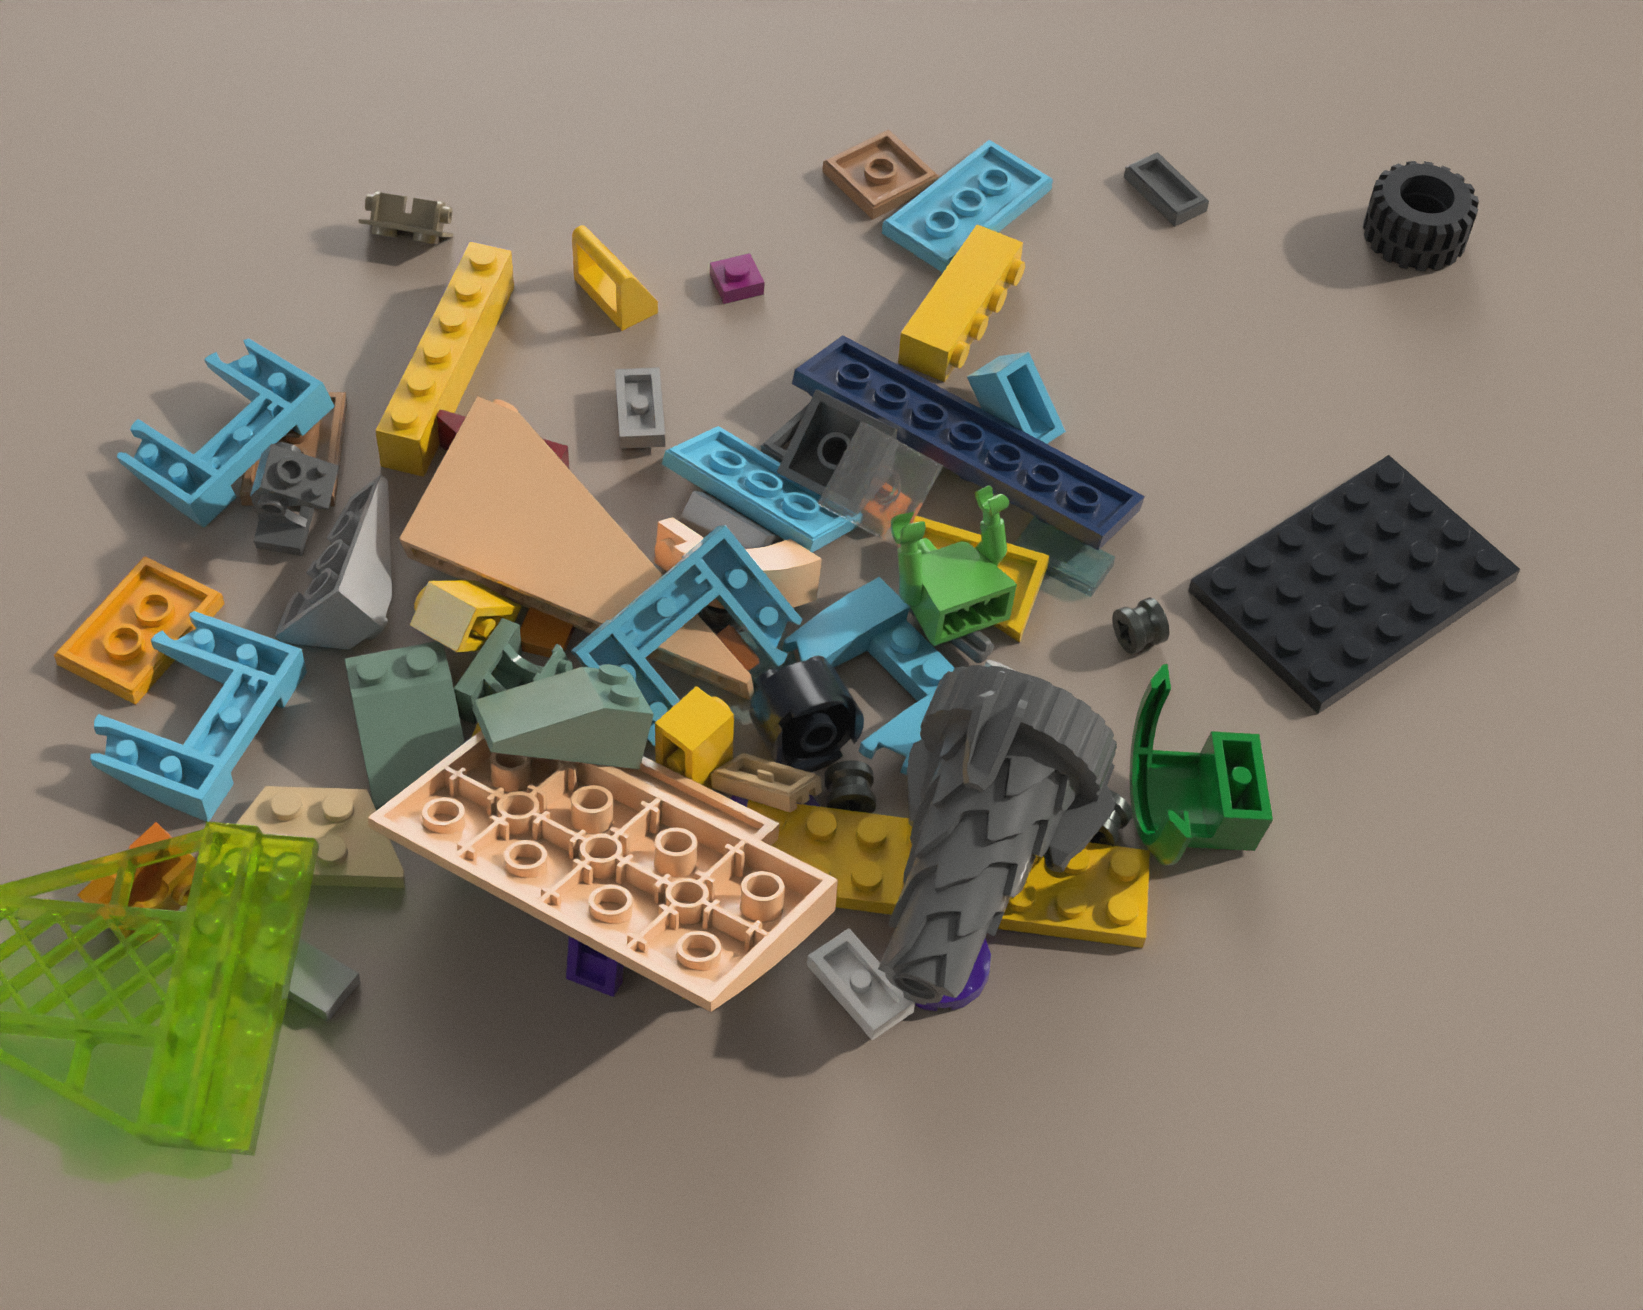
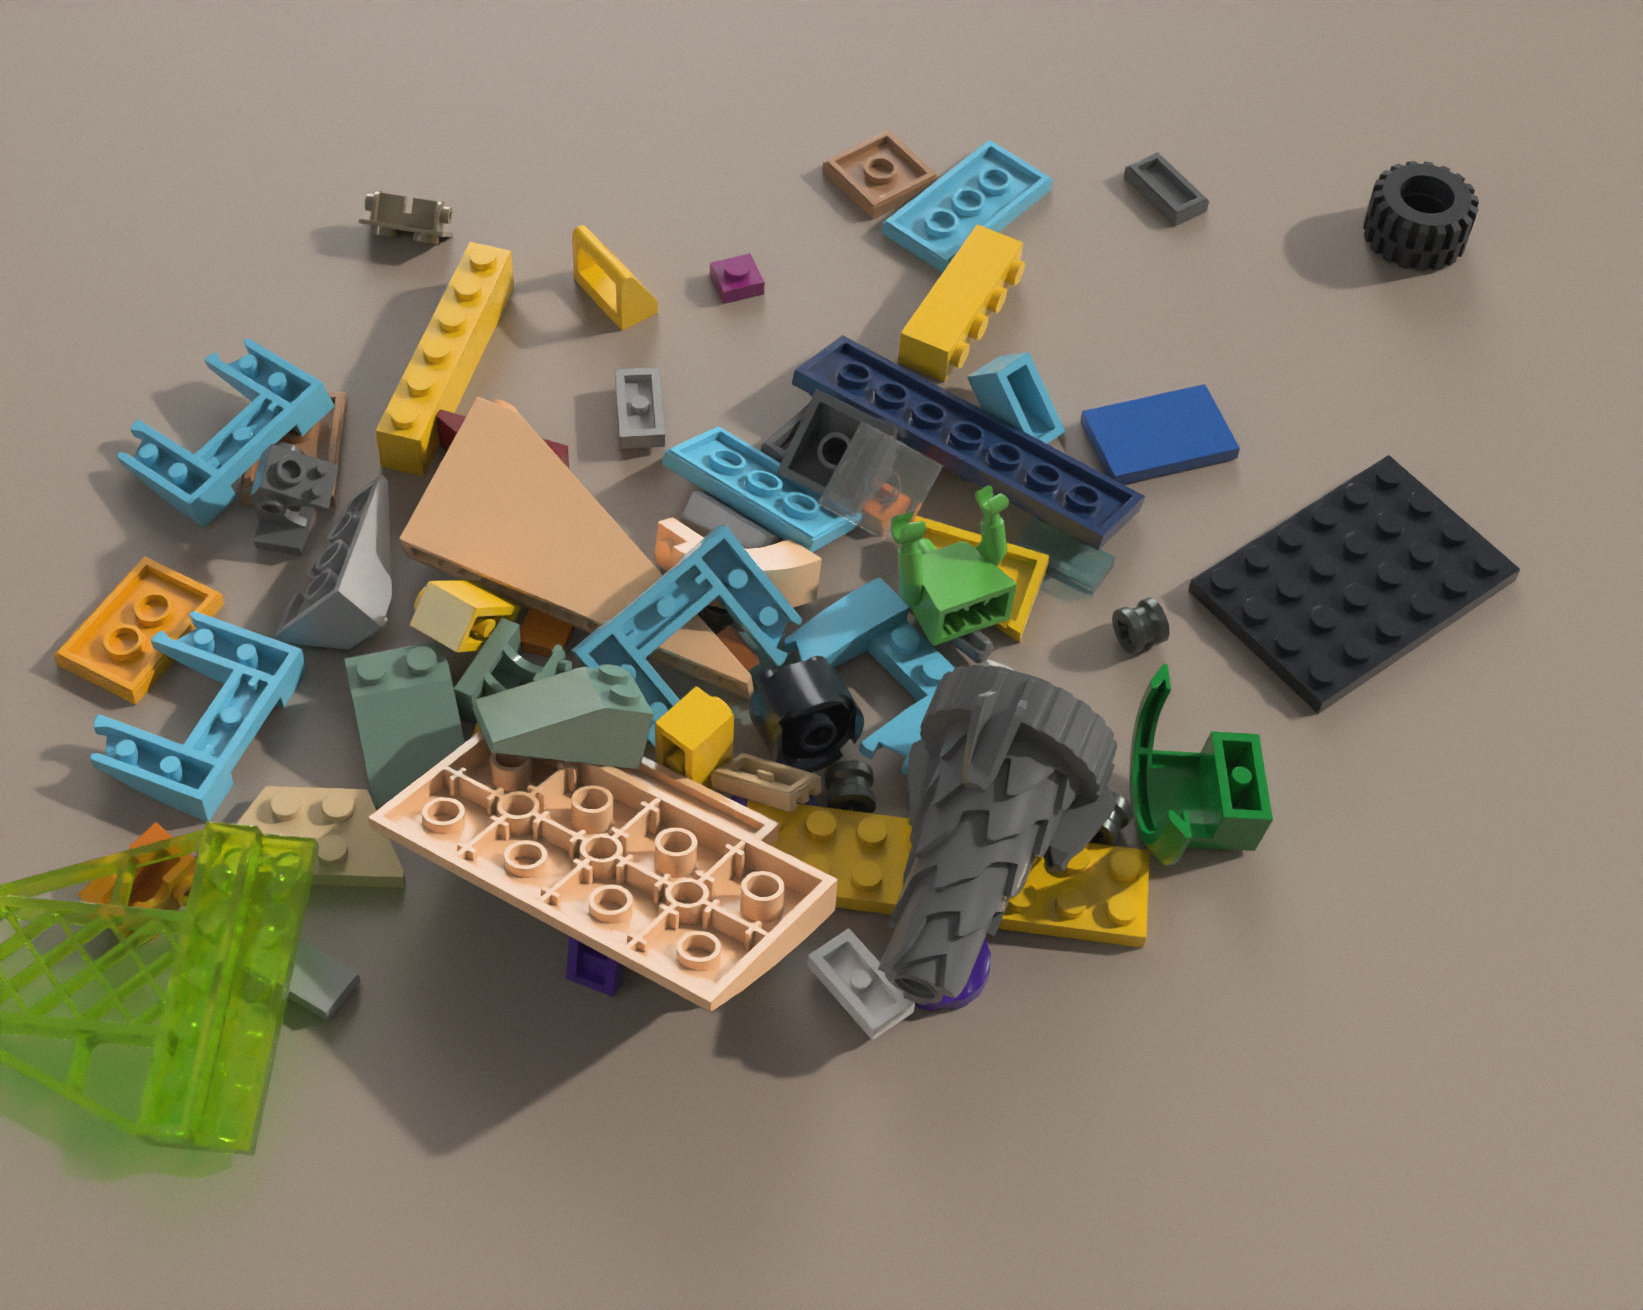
(1159, 434): none -> blue tile

